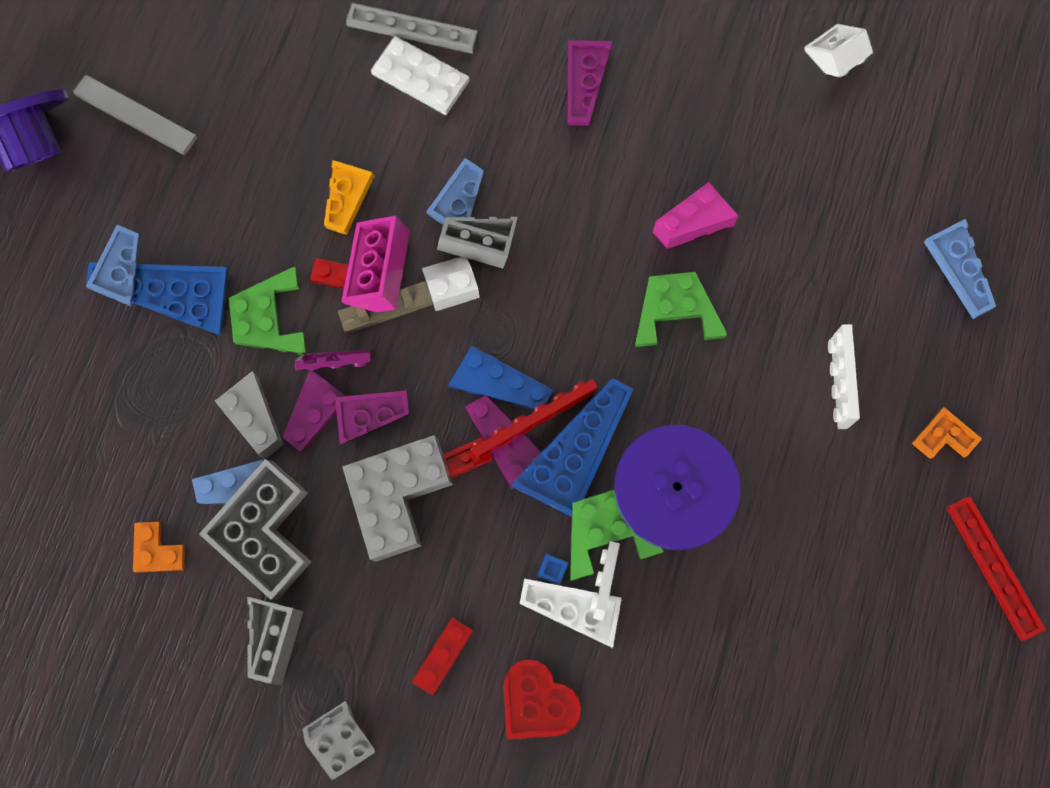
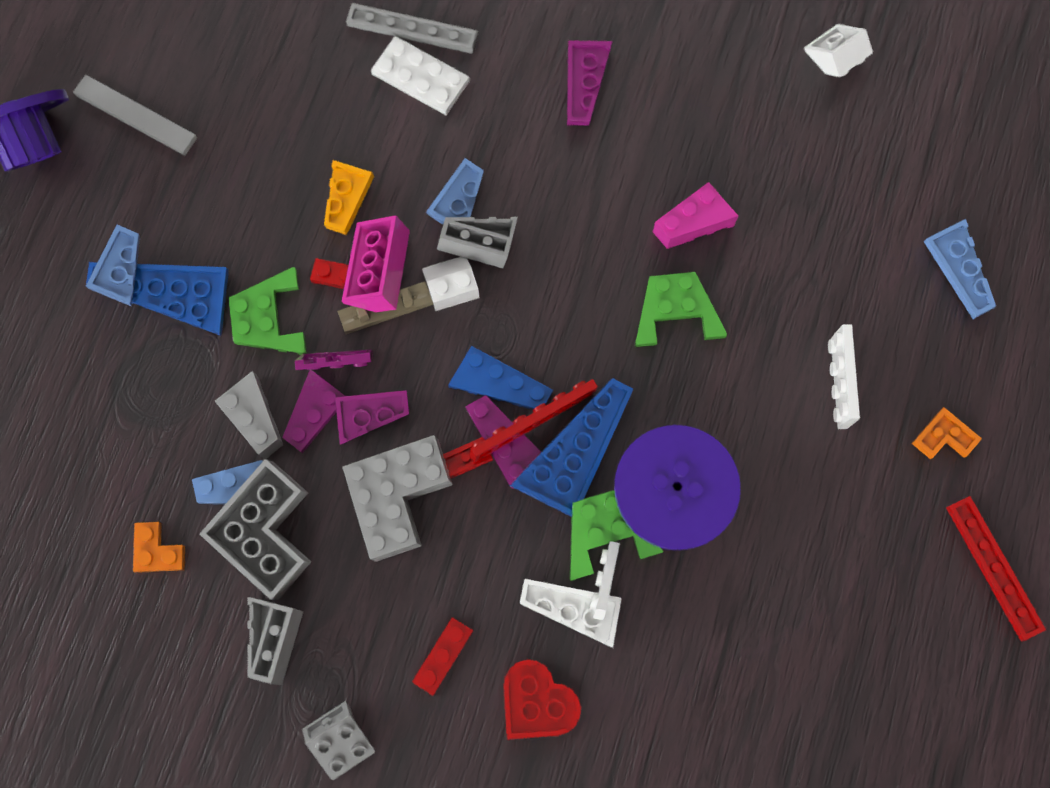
(552, 569): blue tile -> none

